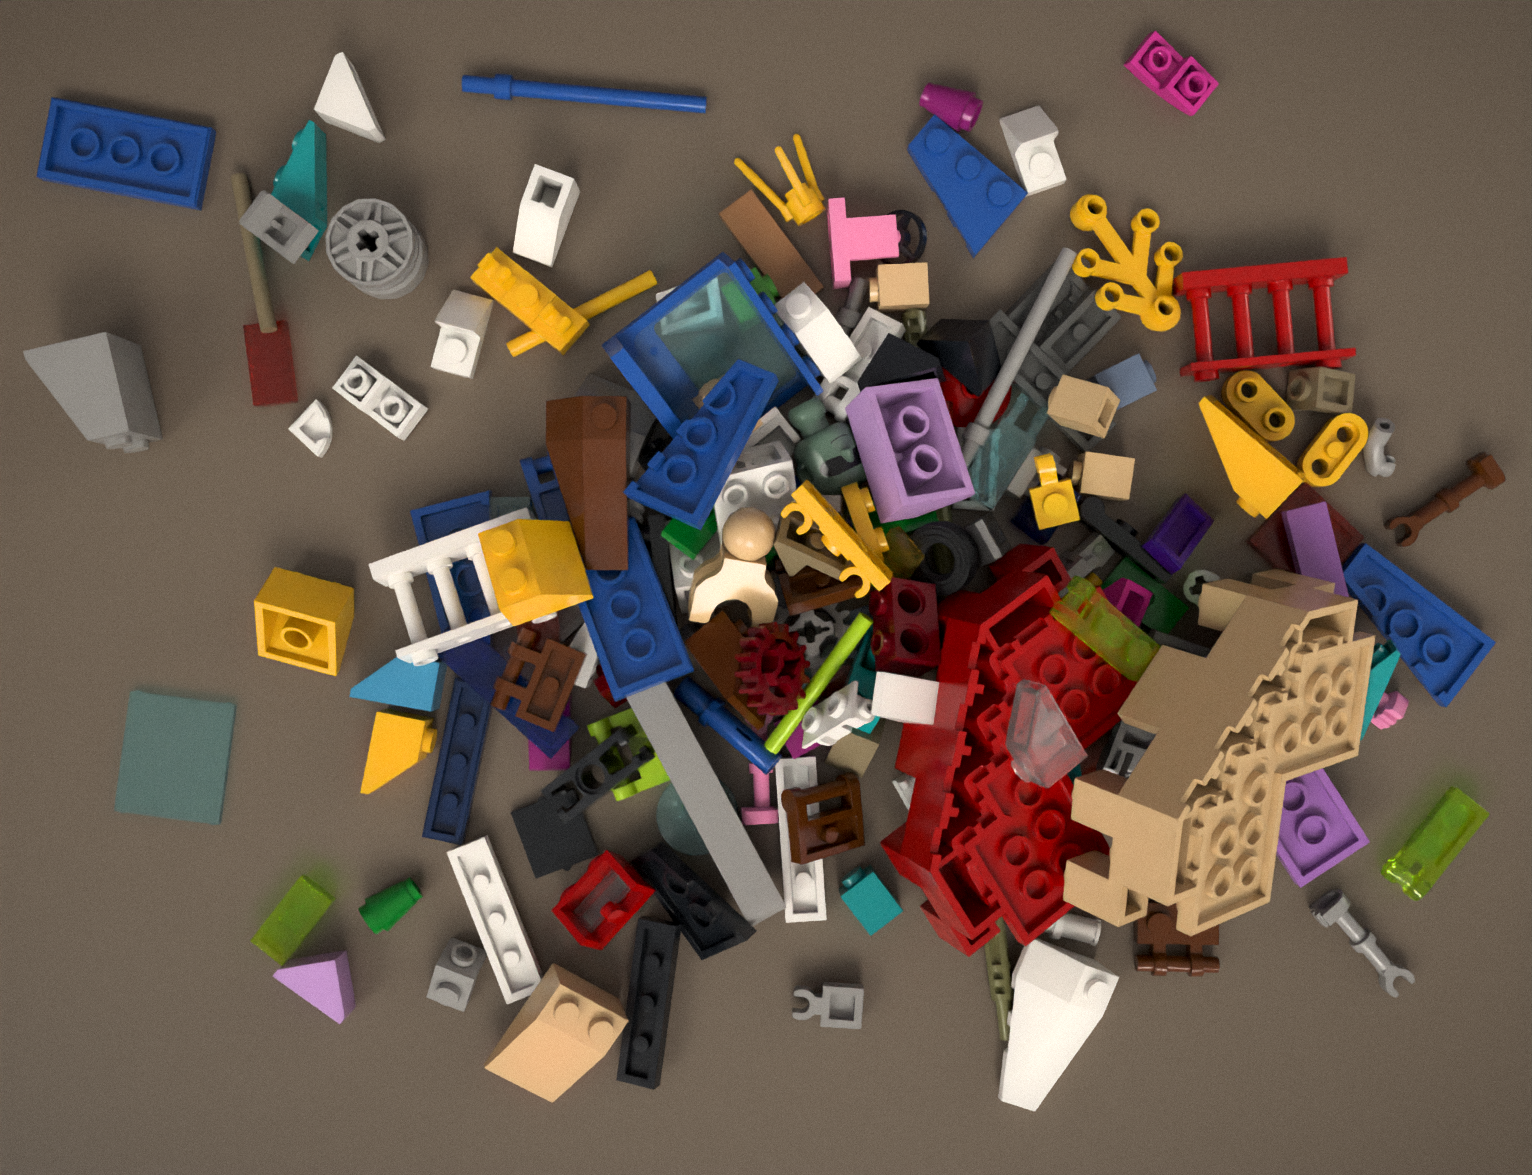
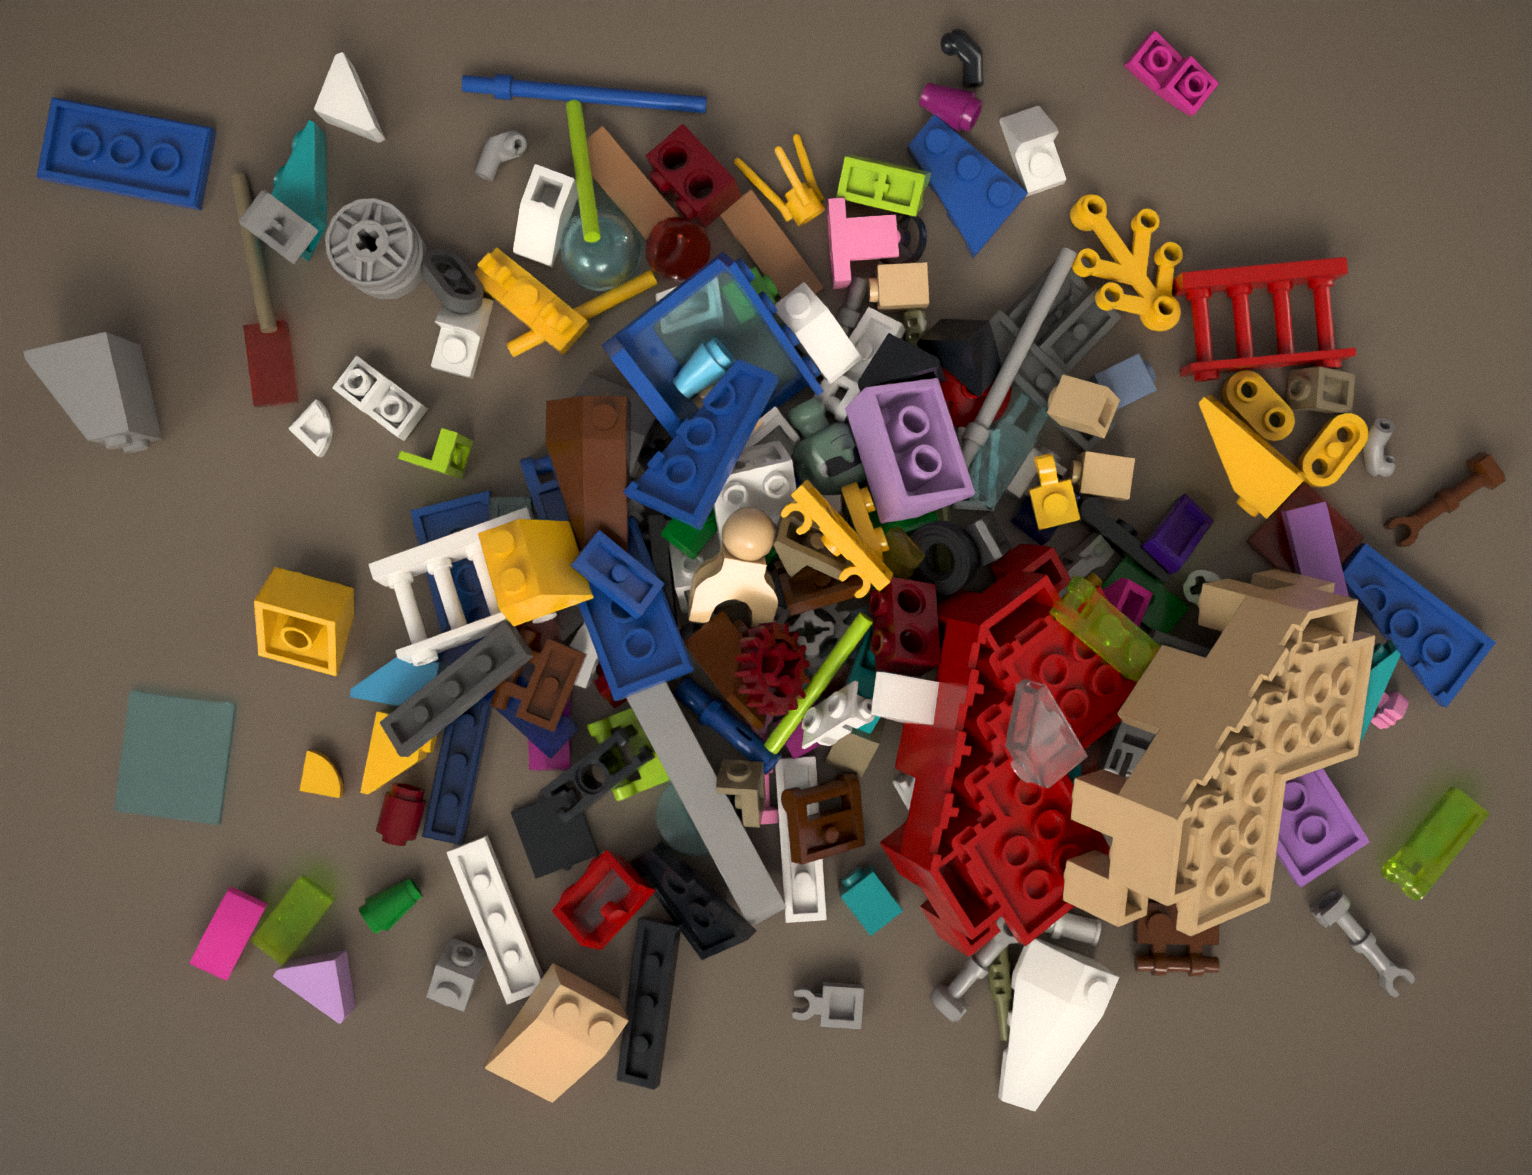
(228, 933): none -> dark pink slope
(321, 776): none -> yellow tile
(401, 814): none -> dark red brick
(448, 457): none -> lime panel
(452, 281): none -> dark grey plate
(456, 689): none -> dark grey plate
(498, 150): none -> light grey arm
(582, 171): none -> lime bar
(605, 262): none -> clear light blue cylinder
(617, 574): none -> blue plate
(626, 183): none -> medium nougat tile
(677, 248): none -> clear red hair
(697, 173): none -> dark red brick
(704, 368): none -> medium azure cone
(747, 783): none -> dark tan bracket
(883, 184): none -> lime hinge
(948, 998): none -> light grey piece
(970, 54): none -> black arm

